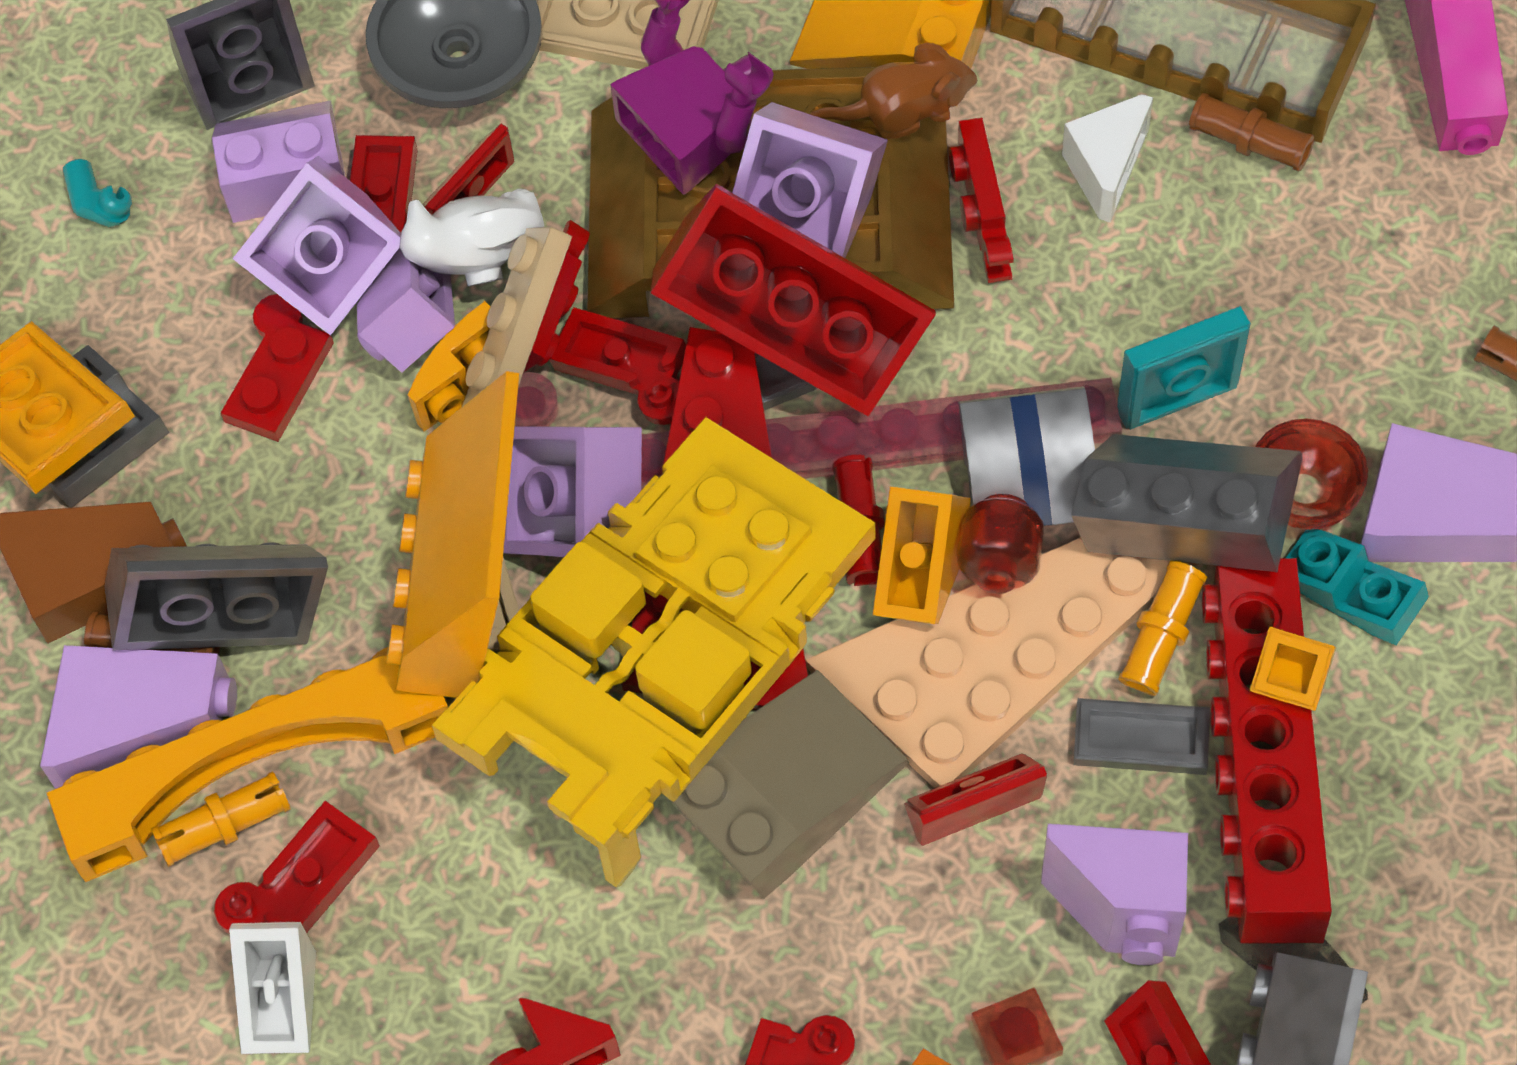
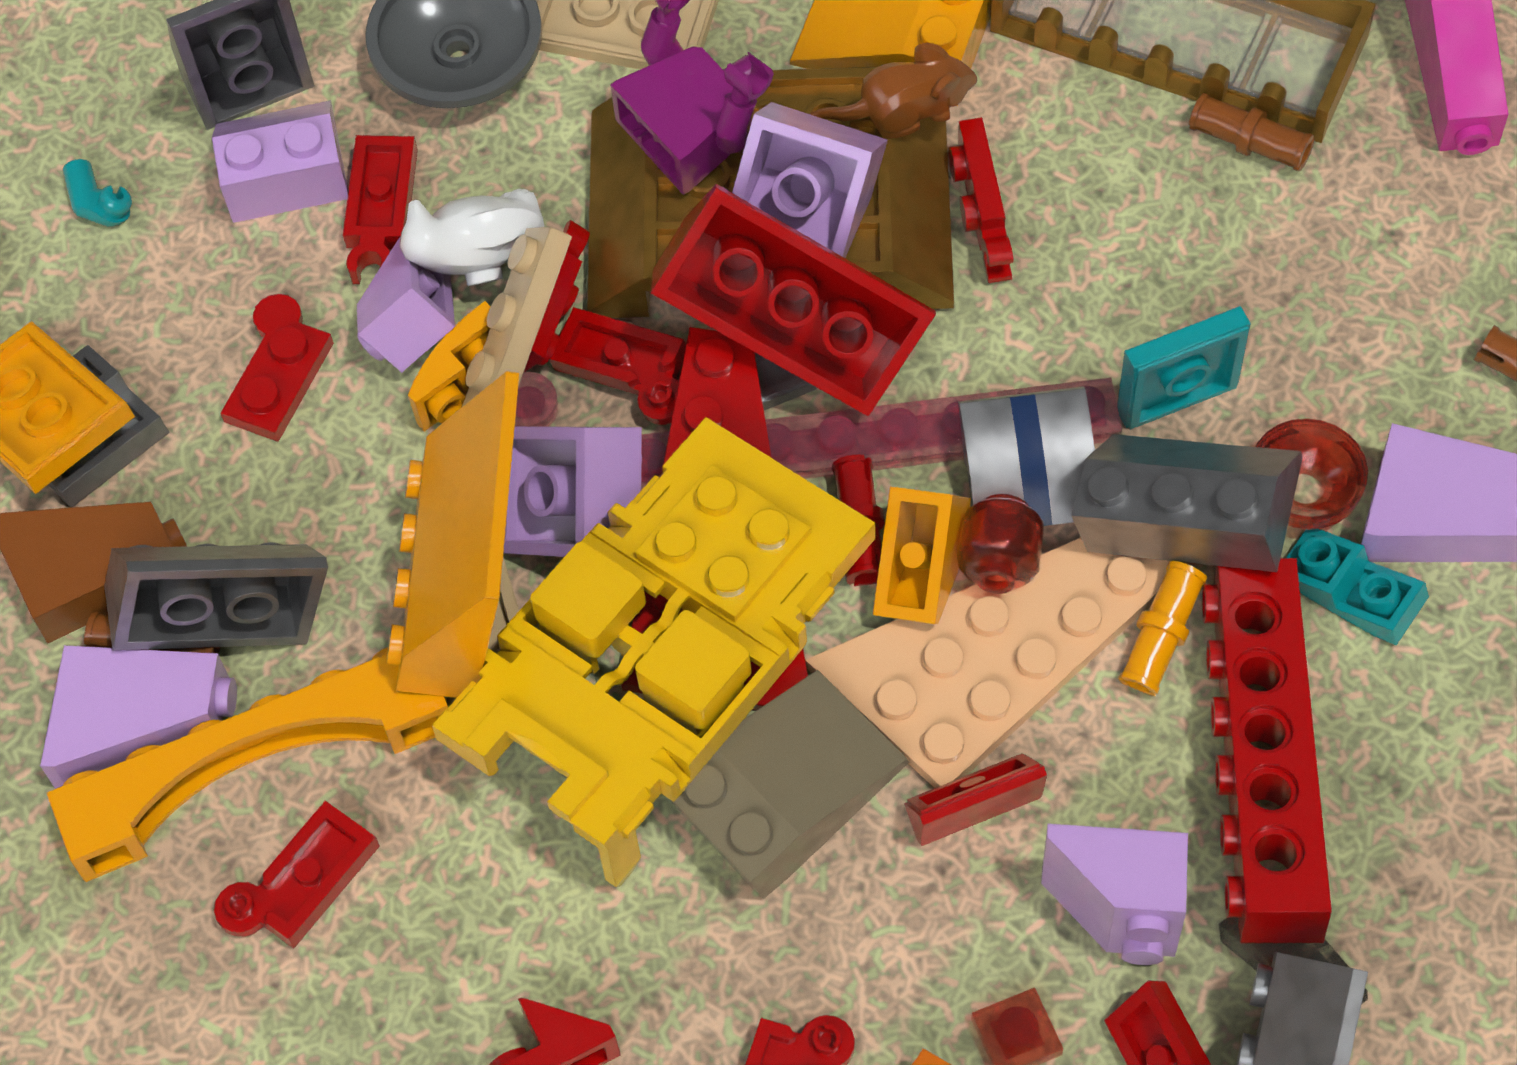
(220, 819): light orange pin -> none
(273, 986): white slope -> none
(321, 245): lavender slope -> none
(476, 171): red slope -> none
(1104, 150): white slope -> none
(1142, 736): flat silver tile -> none
(1293, 668): light orange slope -> none

